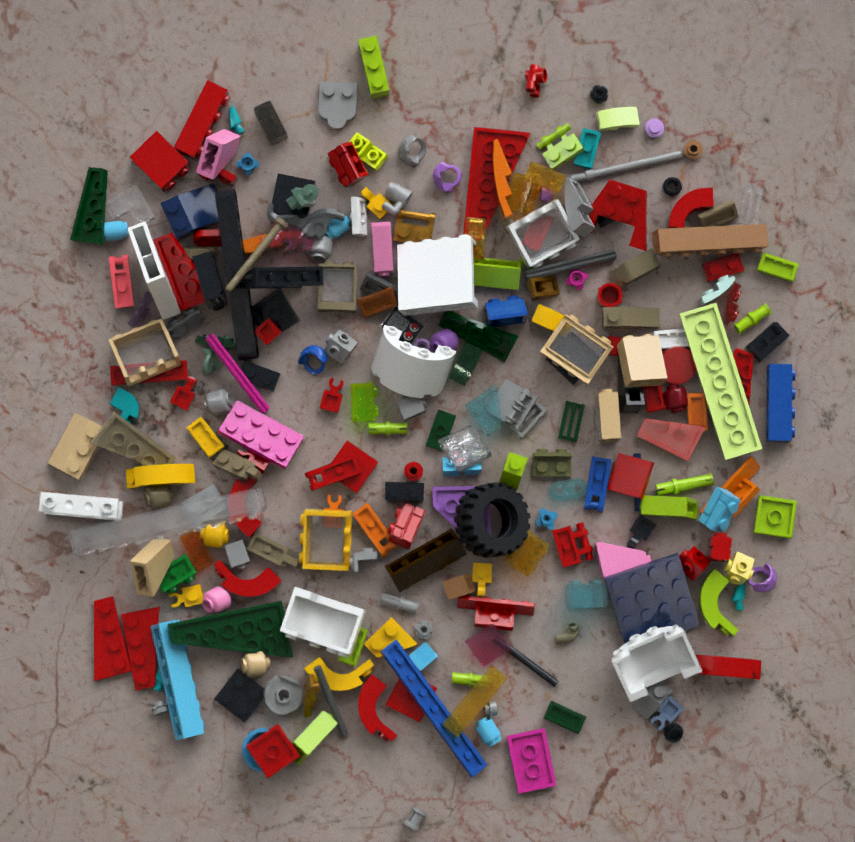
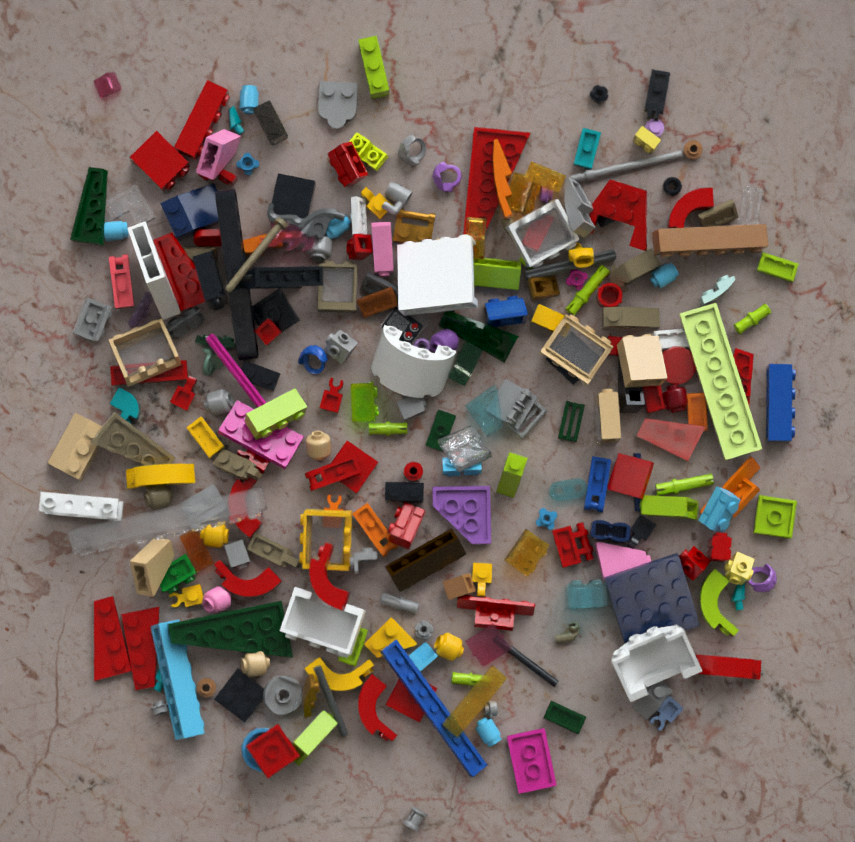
(92, 320): none -> light grey bracket
(107, 84): none -> clear pink slope
(211, 683): none -> medium nougat plate
(248, 99): none -> medium azure brick
(275, 414): none -> brick
(303, 197): sand green hips -> none
(318, 445): none -> tan head
(319, 580): none -> red arch
(355, 248): none -> red brick
(448, 646): none -> yellow head
(513, 515): black tyre -> none
(534, 77): red plate -> none
(551, 463): olive bracket -> none
(564, 150): lime plate -> none
(581, 256): none -> yellow piece
(583, 295): none -> lime pin
(616, 532): none -> dark blue brick
(617, 117): yellowish green slope -> none
(646, 140): none -> light yellow piece
(657, 93): none -> black hinge
(664, 275): none -> medium azure brick
(673, 732): black plate -> none
(723, 266): red plate -> none
(730, 308): clear red slope -> none
(767, 341): black hinge -> none

